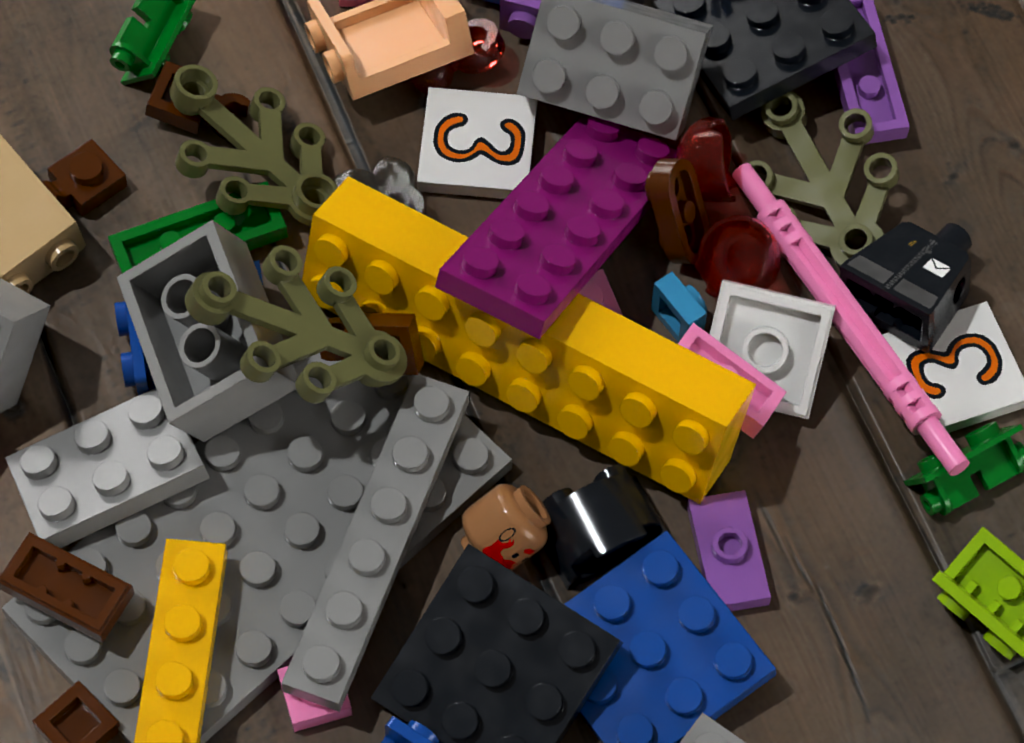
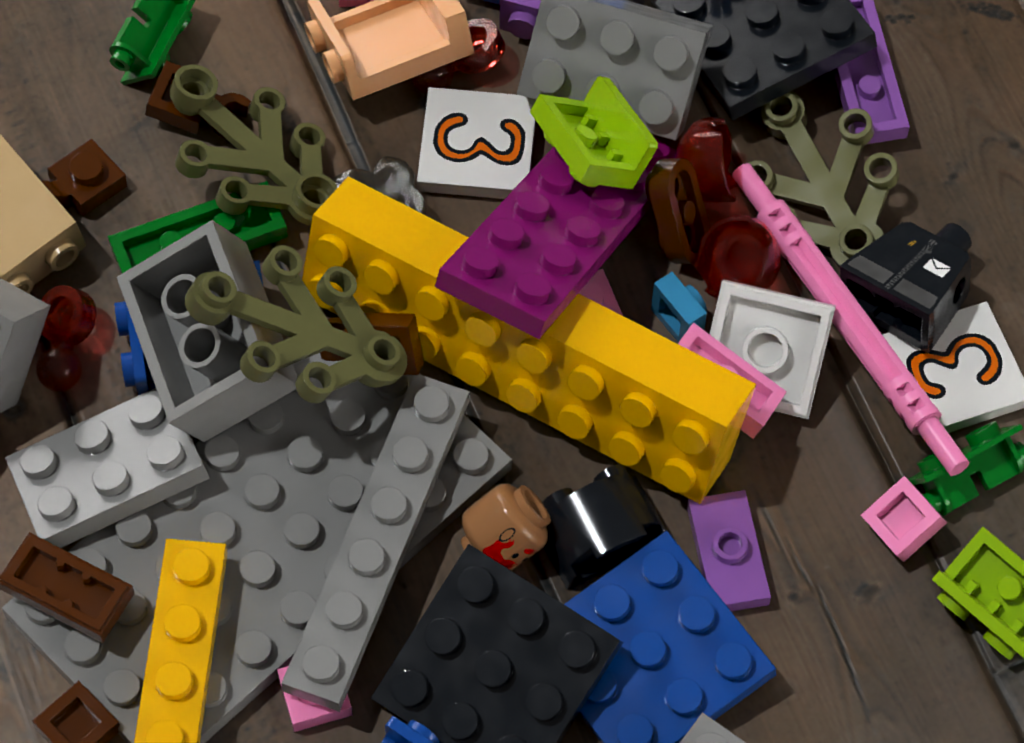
(59, 365): none -> clear red plate
(597, 136): none -> lime bracket
(903, 519): none -> bright pink plate

